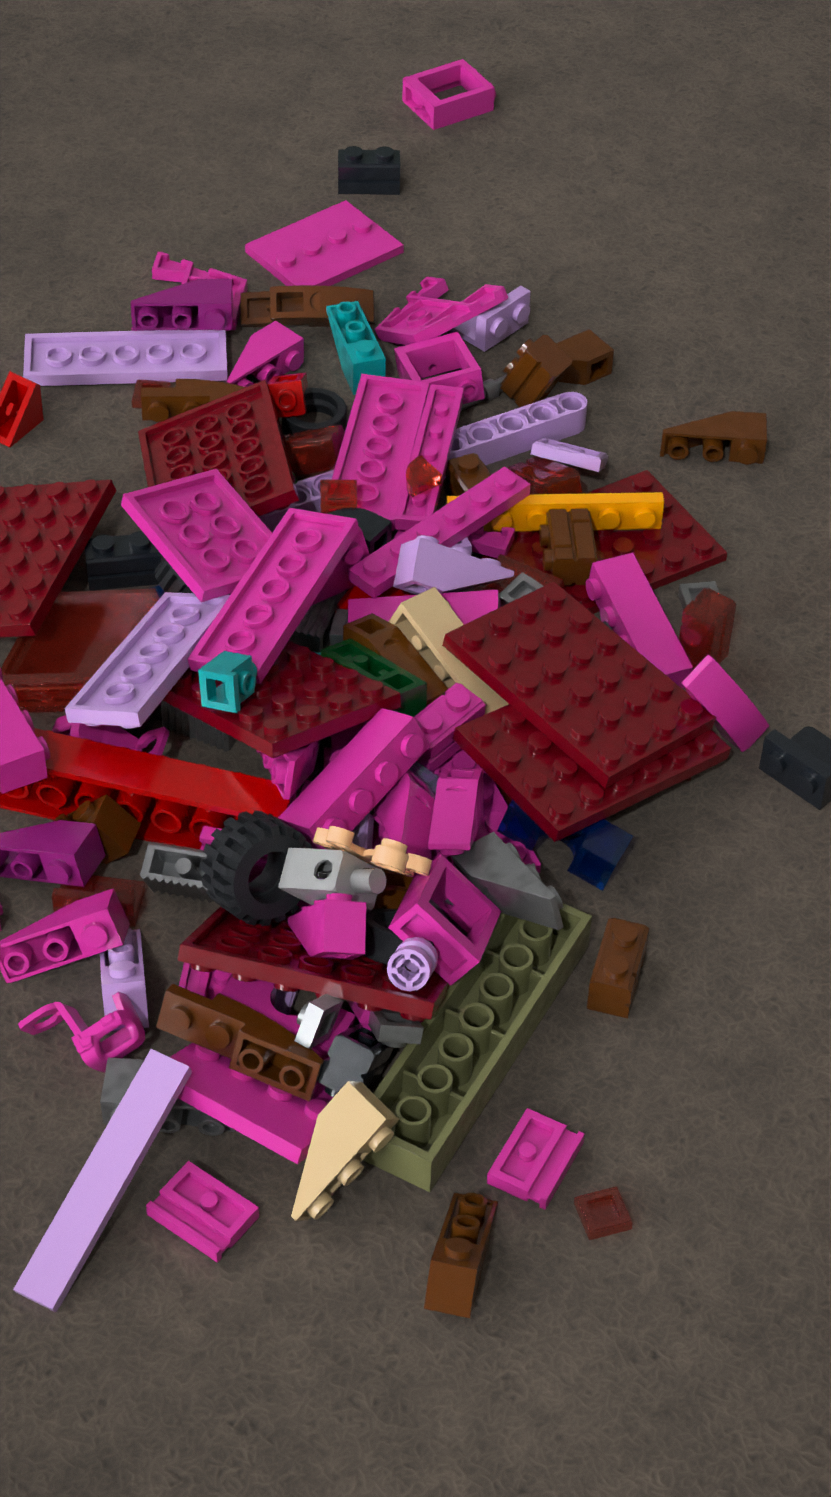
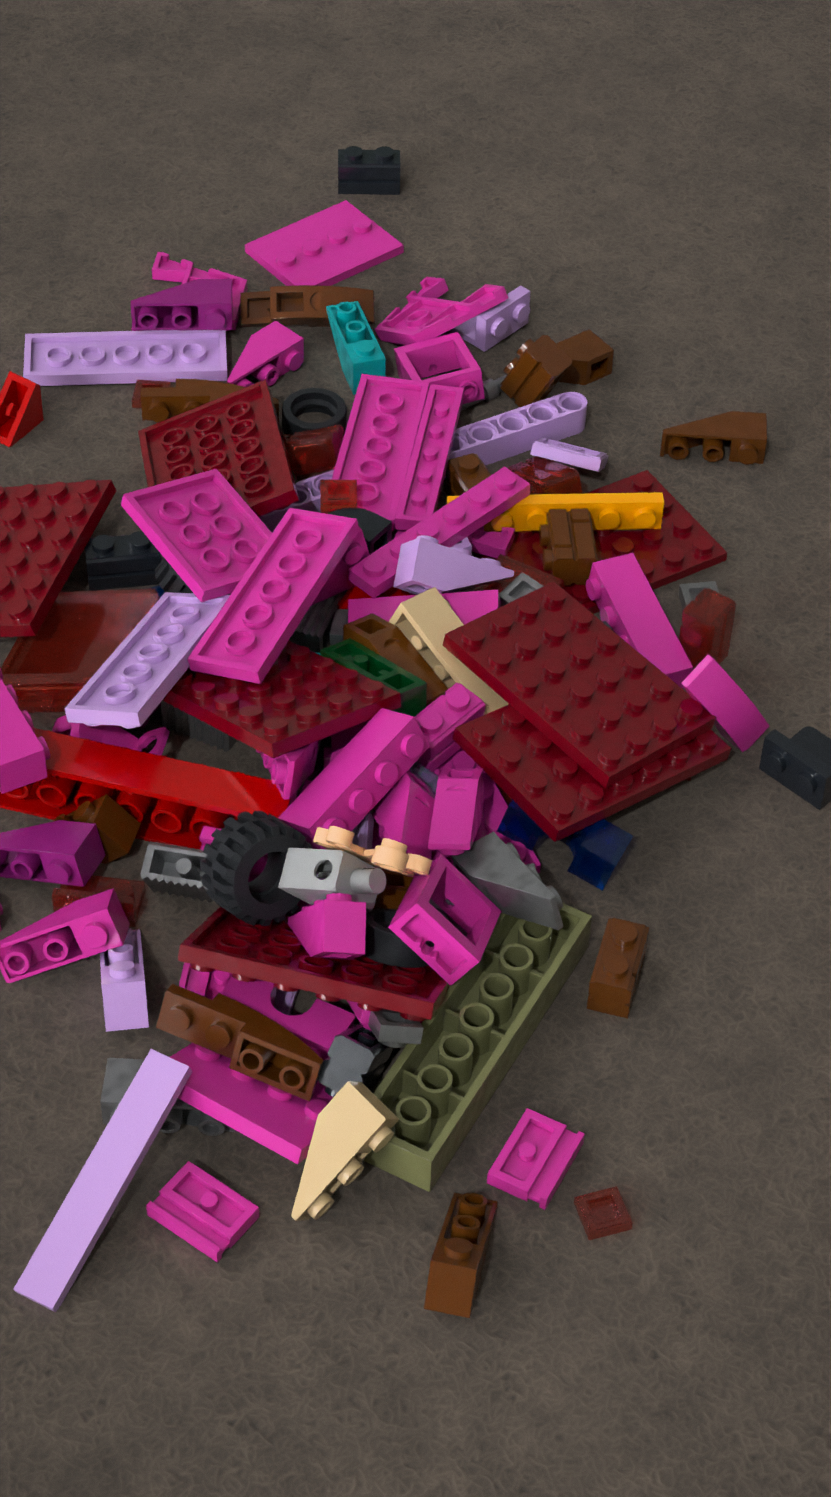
(88, 1038): dark pink piece -> none
(237, 678): teal brick -> none
(289, 394): red bracket -> none
(317, 1020): flat silver plate -> none
(418, 957): lavender wheel -> none
(421, 476): clear red tile -> none
(436, 113): dark pink window -> none

